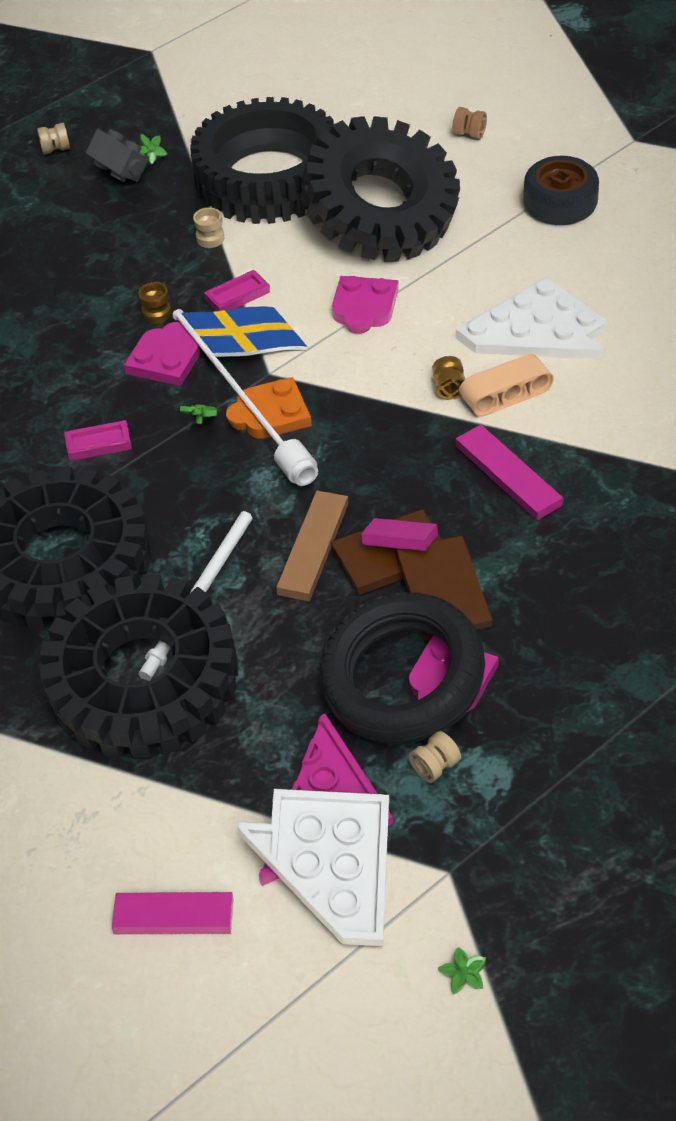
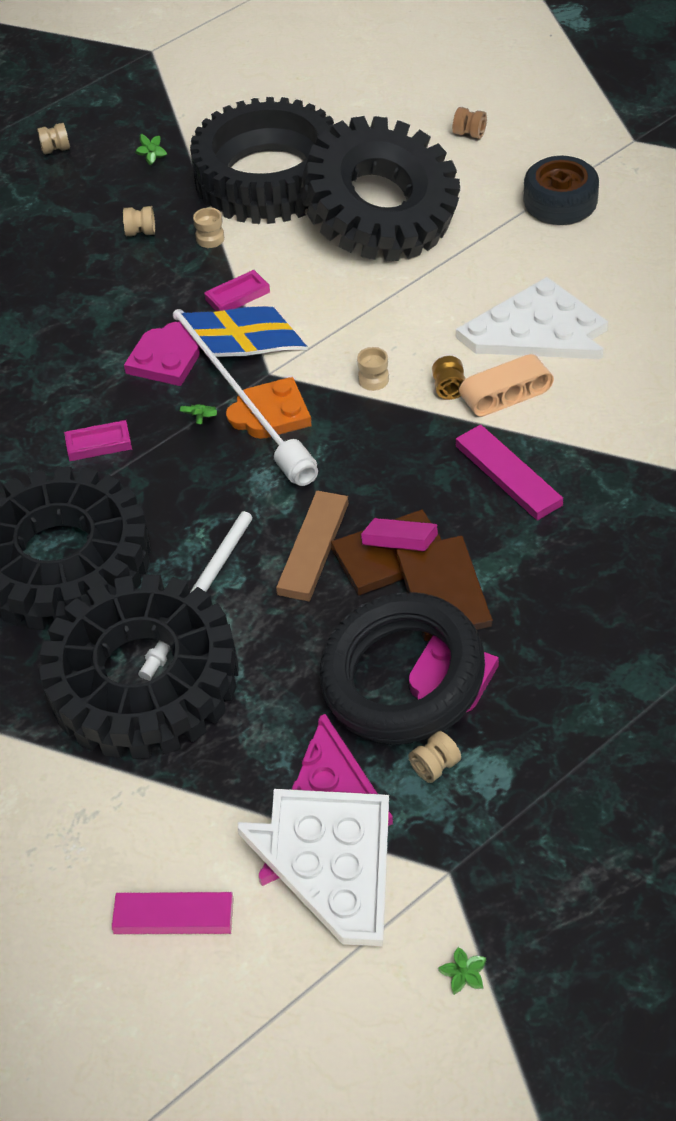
(119, 156): dark grey brick -> none
(139, 221): none -> tan wheel
(155, 302): pearl gold wheel -> none
(364, 302): dark pink plate -> none
(373, 368): none -> tan wheel

